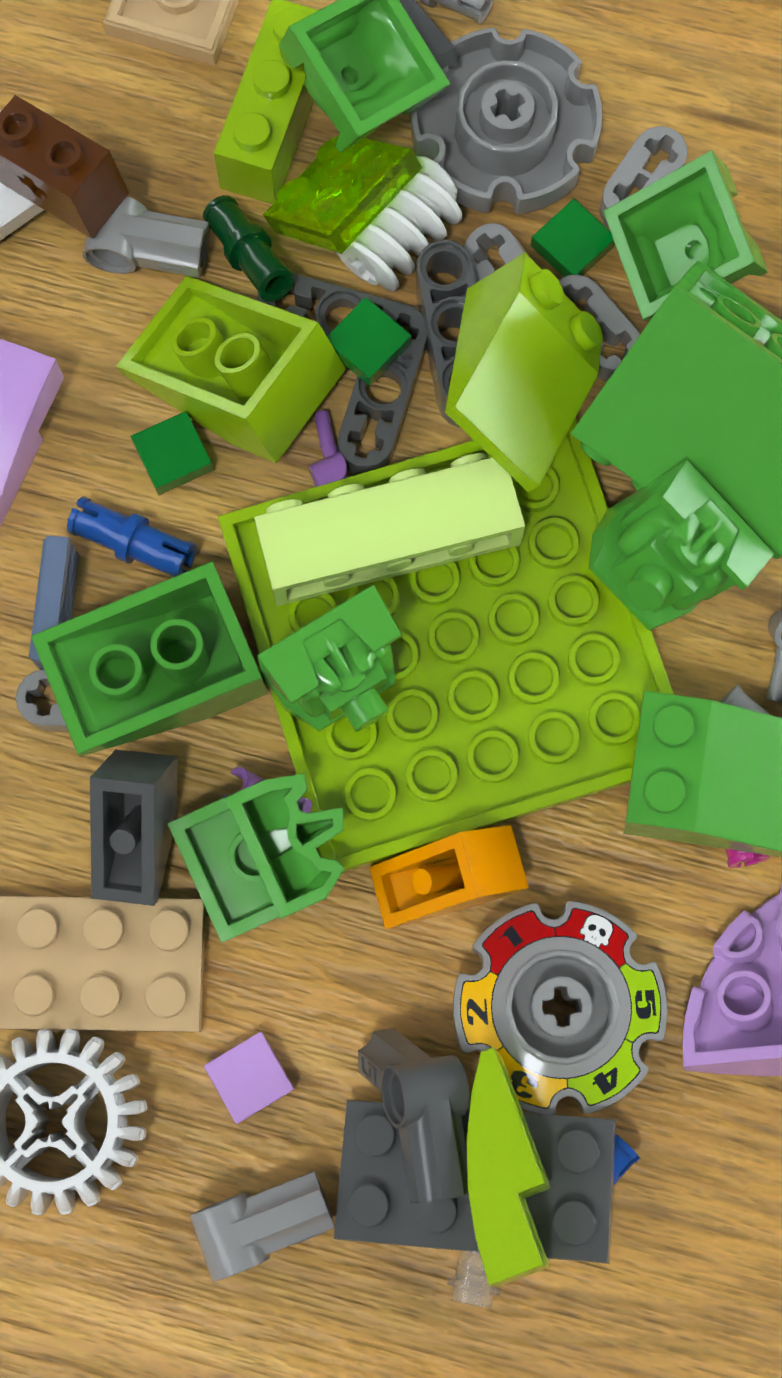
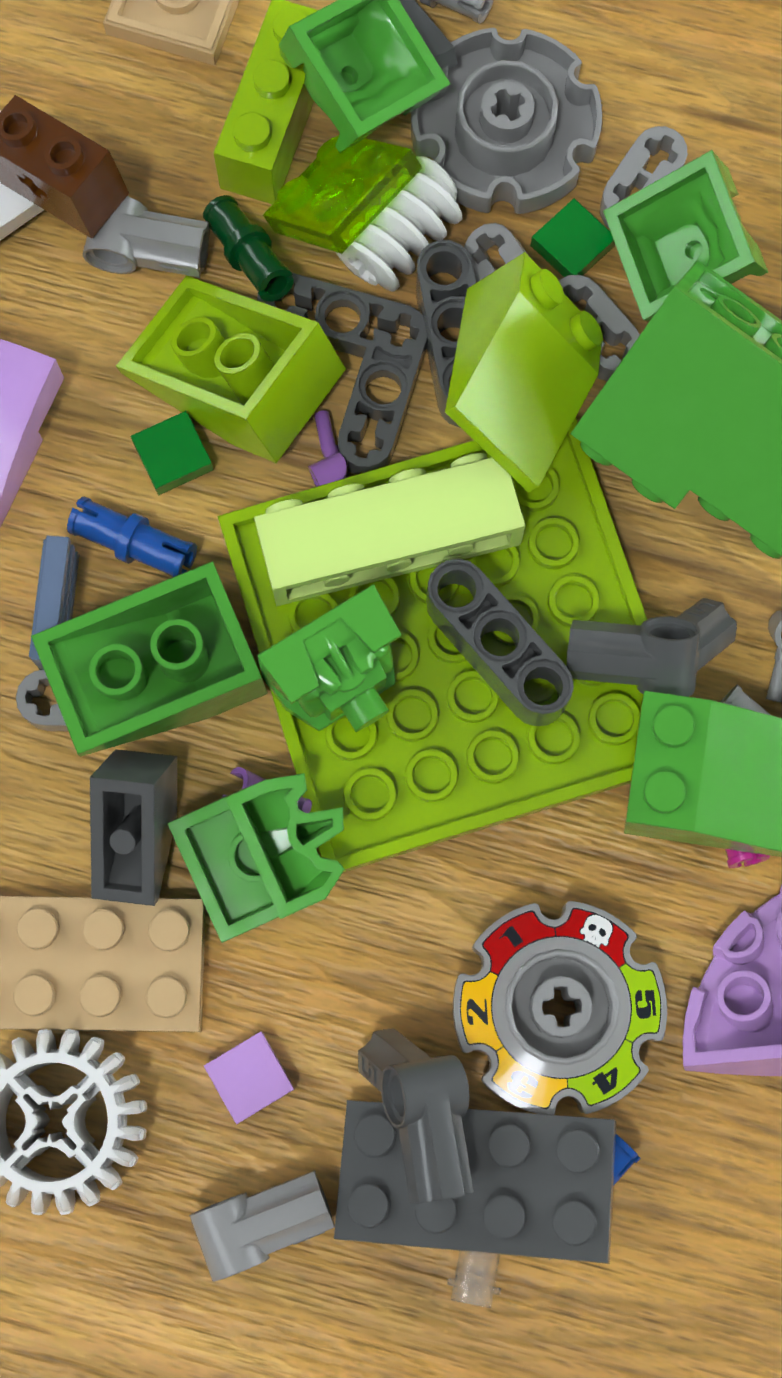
(368, 341): green tile -> none
(448, 876): light orange slope -> none
(489, 613): none -> dark grey beam
(501, 1174): lime slope -> none
(654, 656): none -> dark grey piece
(674, 547): bright green brick -> none

